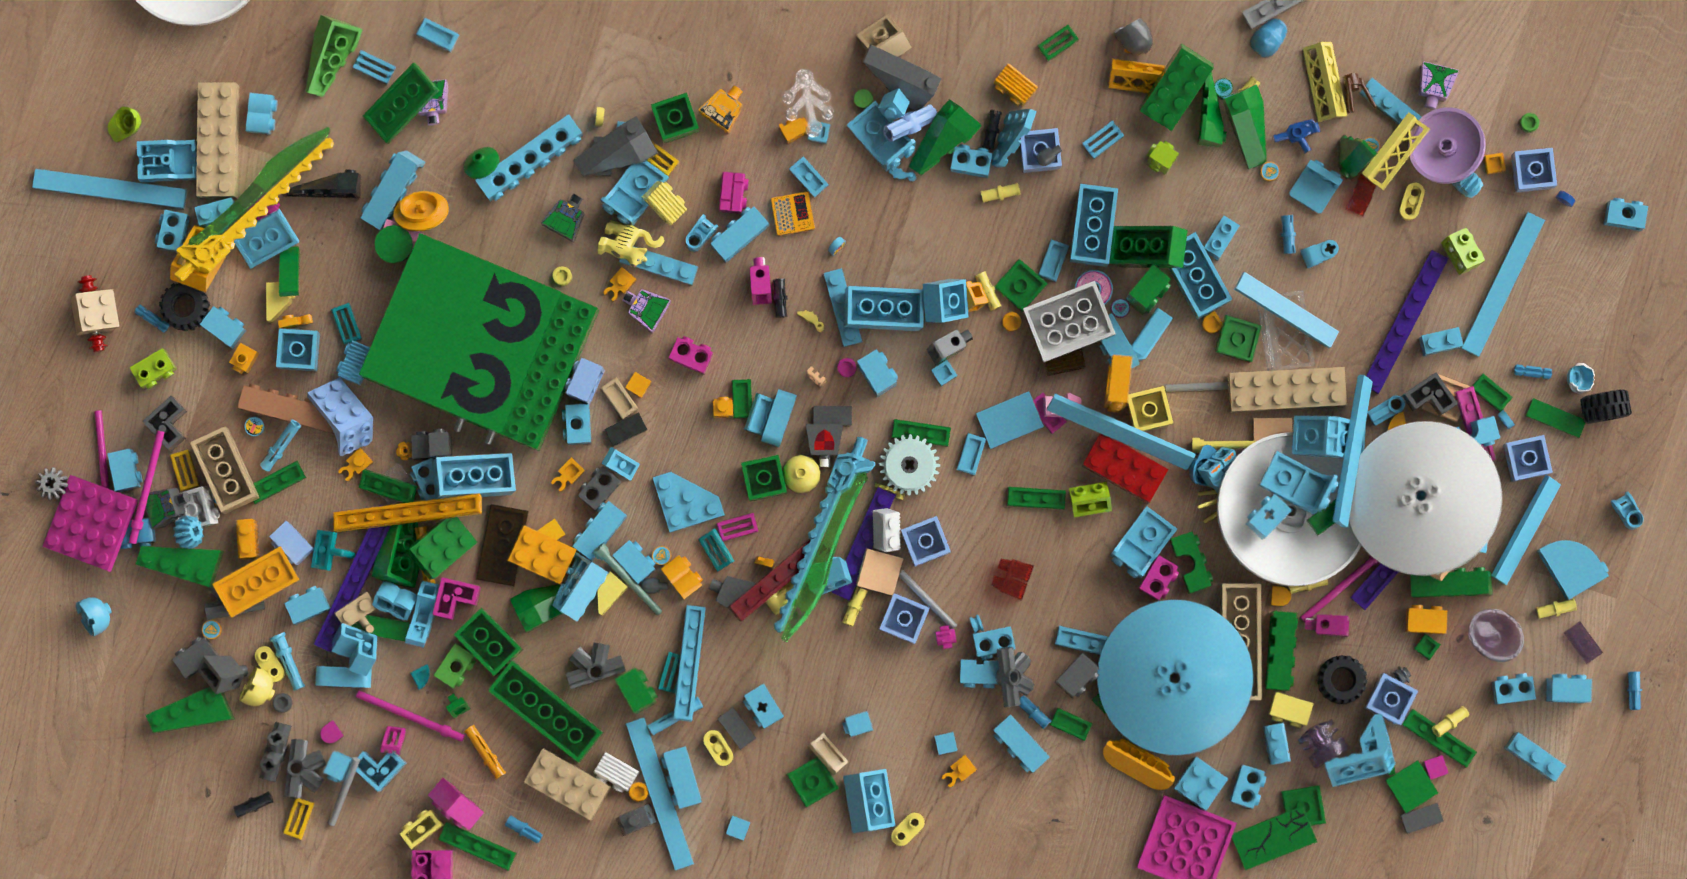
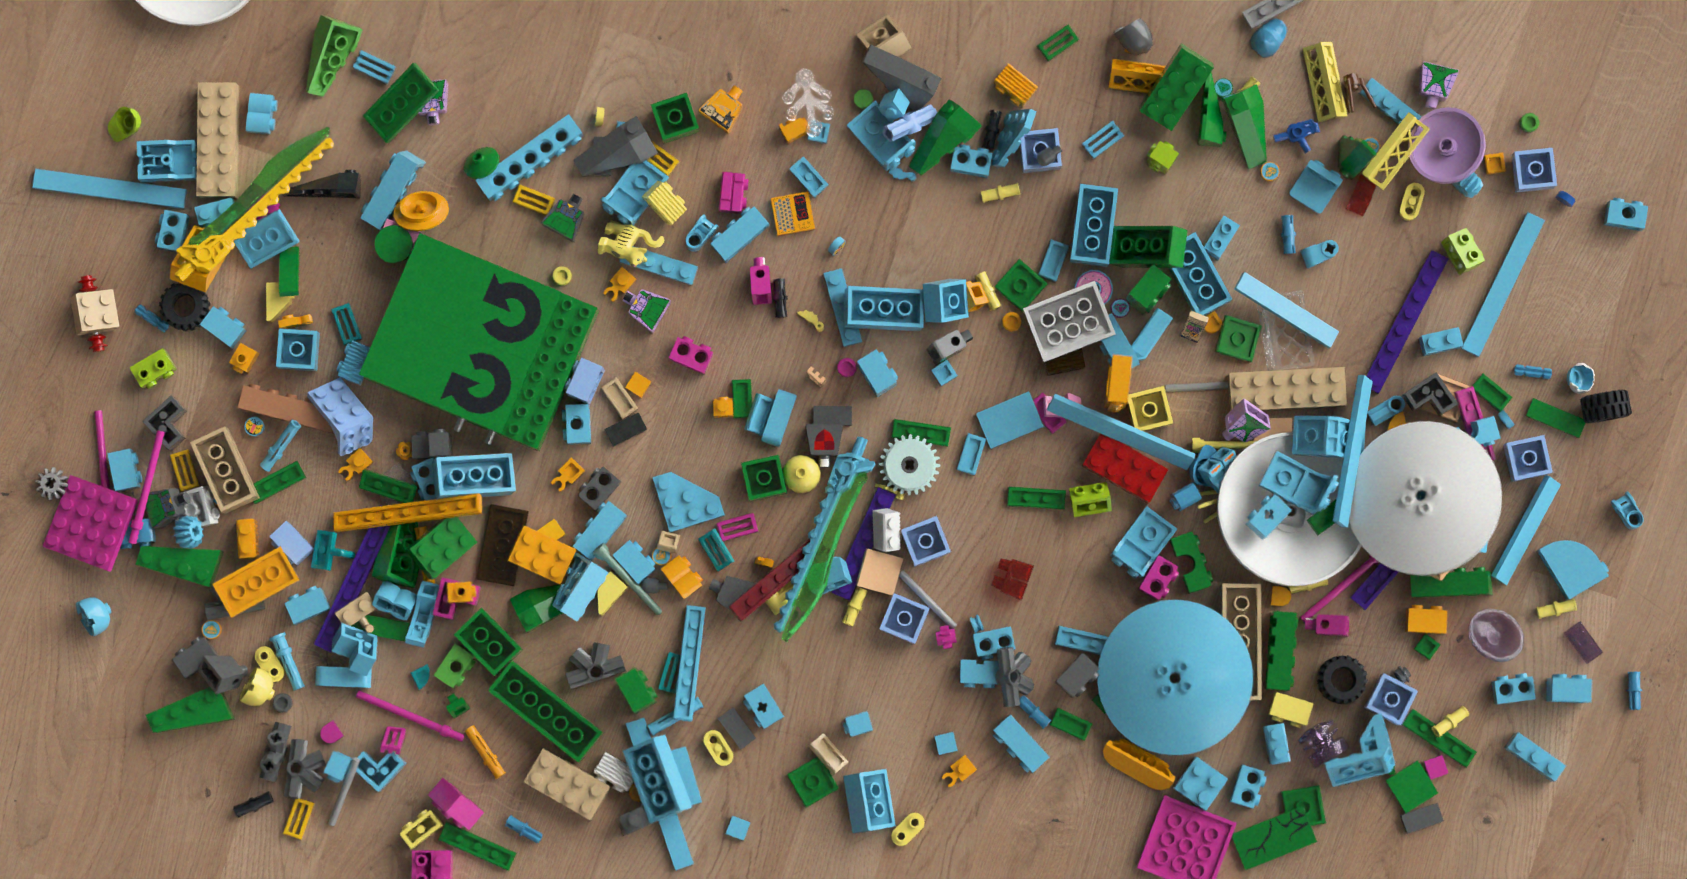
(437, 34): medium azure tile -> none
(454, 597): none -> light orange brick
(518, 194): none -> yellow tile
(620, 463): medium azure slope -> none
(657, 779): none -> medium azure brick
(668, 542): none -> tan tile
(1185, 497): none -> dark azure brick
(1194, 327): none -> tile
(1245, 422): none -> lavender torso

